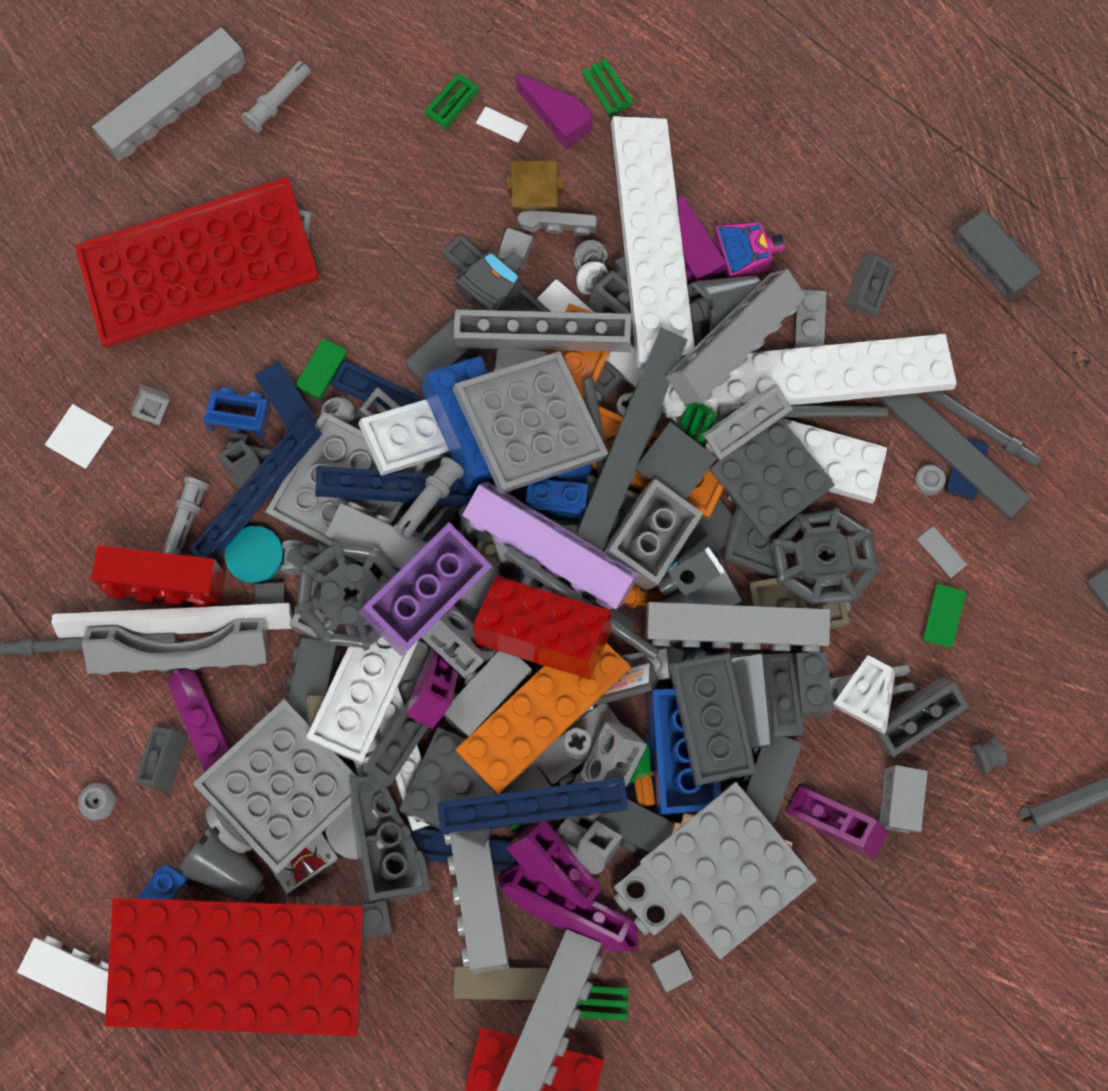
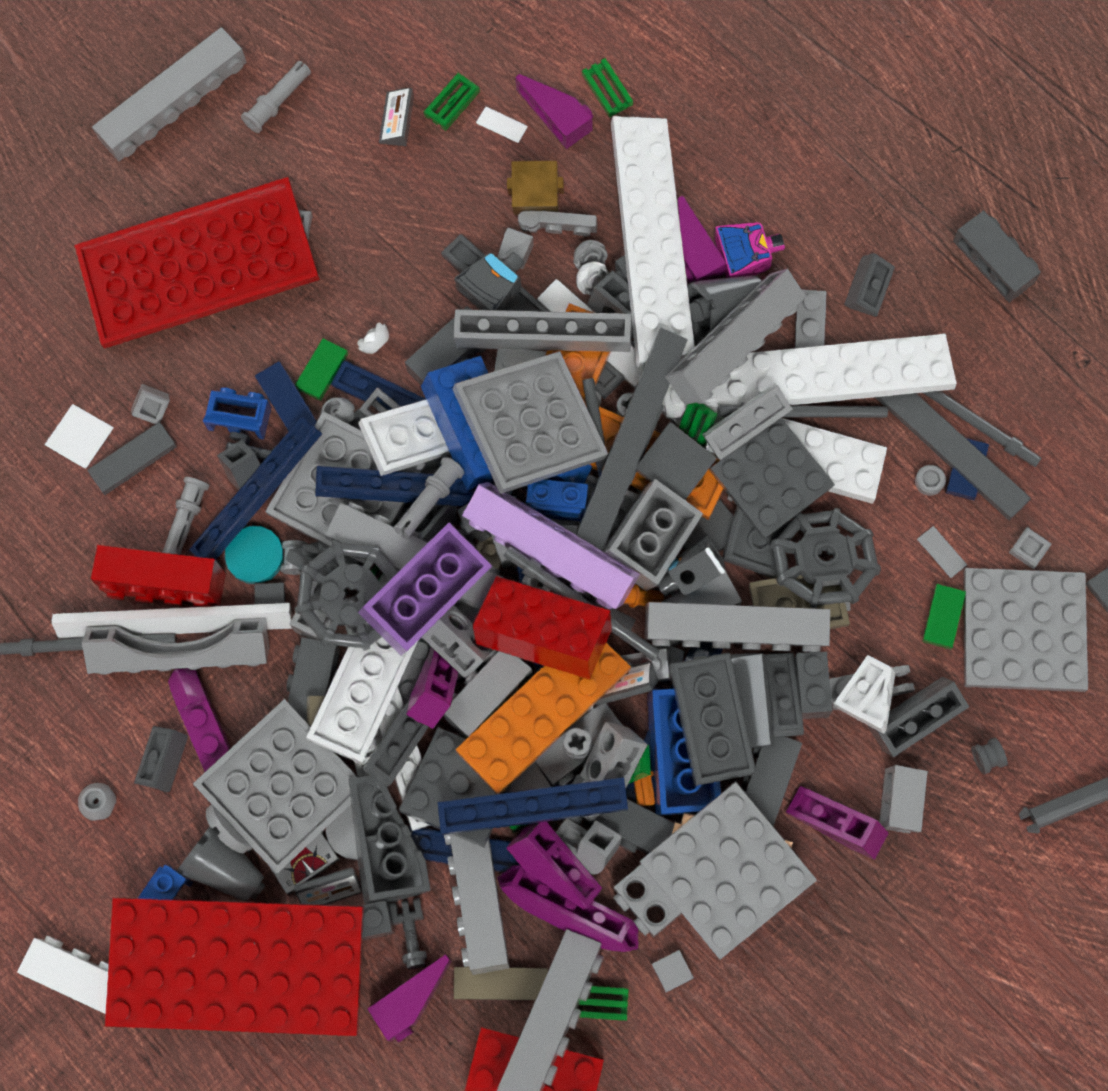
(132, 458): none -> dark grey tile
(329, 888): none -> slope
(374, 339): none -> white plate
(397, 117): none -> slope
(406, 1004): none -> magenta slope
(415, 957): none -> dark grey hinge
(1025, 630): none -> light grey plate
(1030, 548): none -> light grey tile

